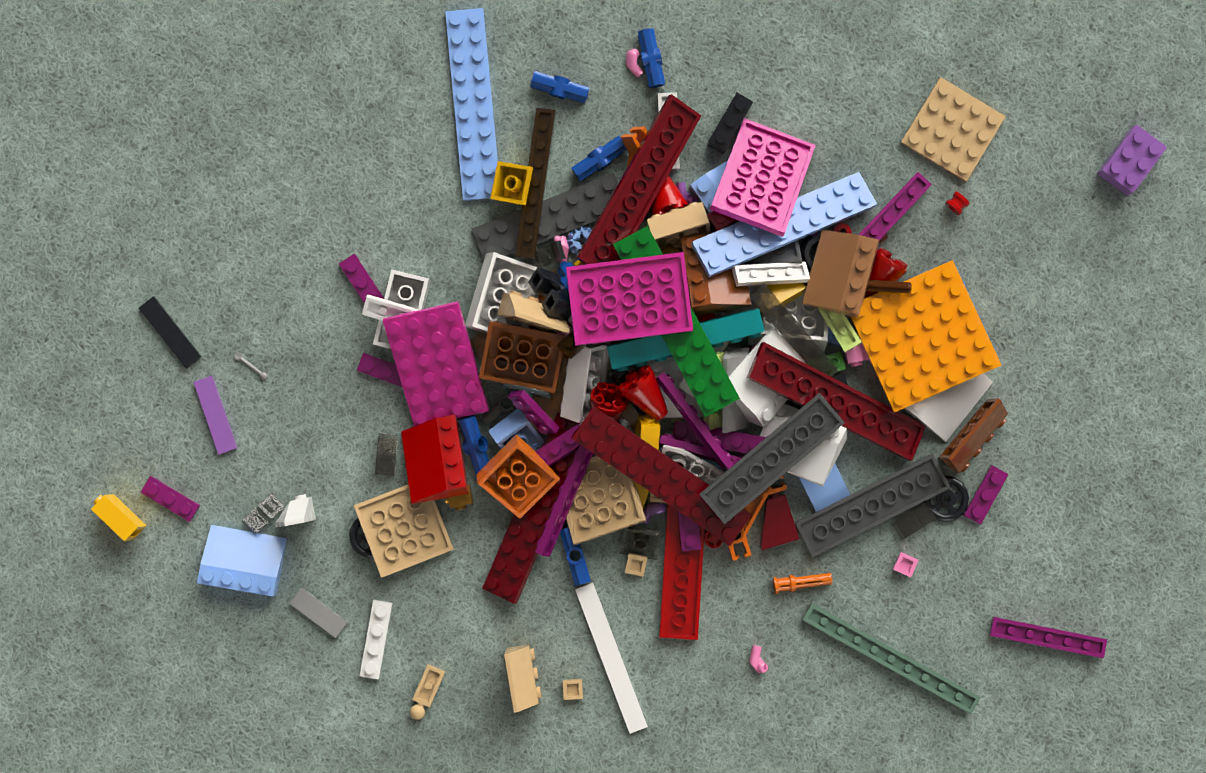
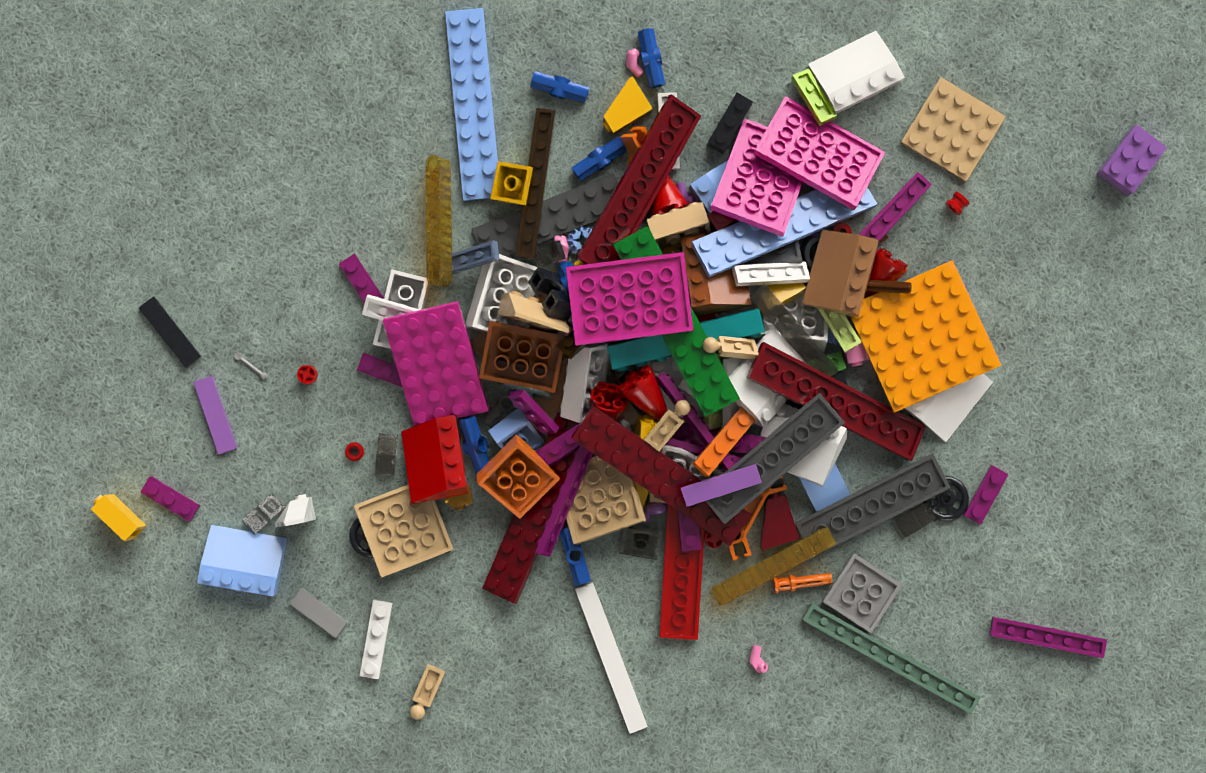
(304, 373): none -> red wheel
(349, 447): none -> red plate
(438, 221): none -> clear yellow beam
(475, 256): none -> sand blue tile
(522, 677): tan slope -> none
(572, 689): tan plate -> none
(626, 108): none -> yellow slope
(635, 564): tan plate -> none
(667, 425): none -> tan plate
(721, 485): none -> medium lavender tile
(723, 441): none -> orange plate
(731, 347): none -> tan plate
(773, 565): none -> clear yellow beam
(813, 97): none -> lime plate
(819, 155): none -> plate
(856, 72): none -> white slope
(862, 593): none -> light grey plate
(905, 564): bright pink plate -> none
(974, 434): dark orange slope -> none

